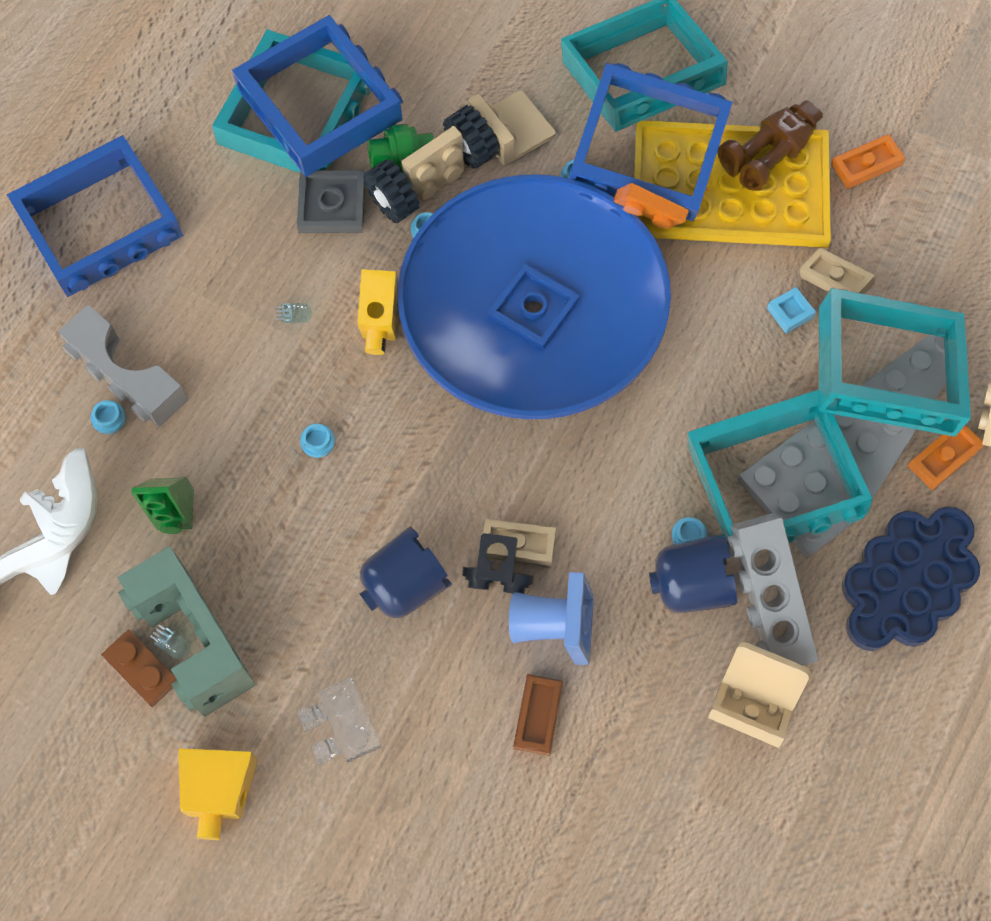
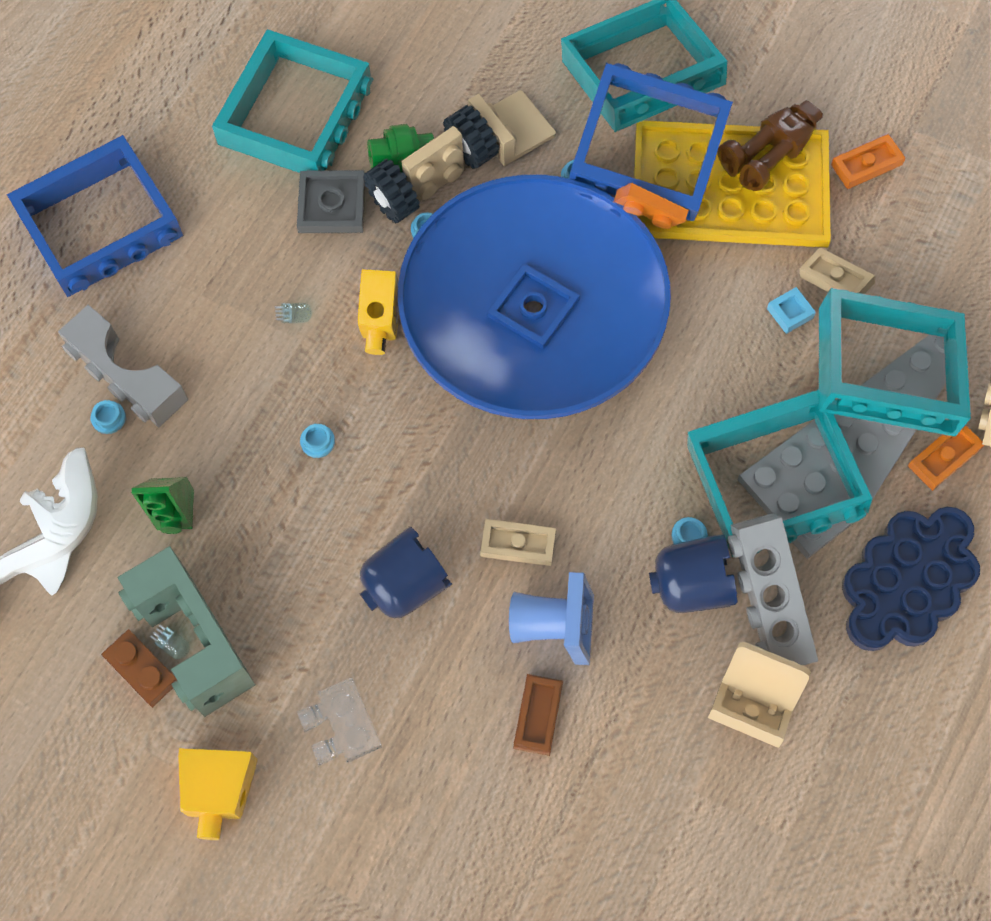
(345, 137): blue window -> none
(484, 574): black bracket -> none

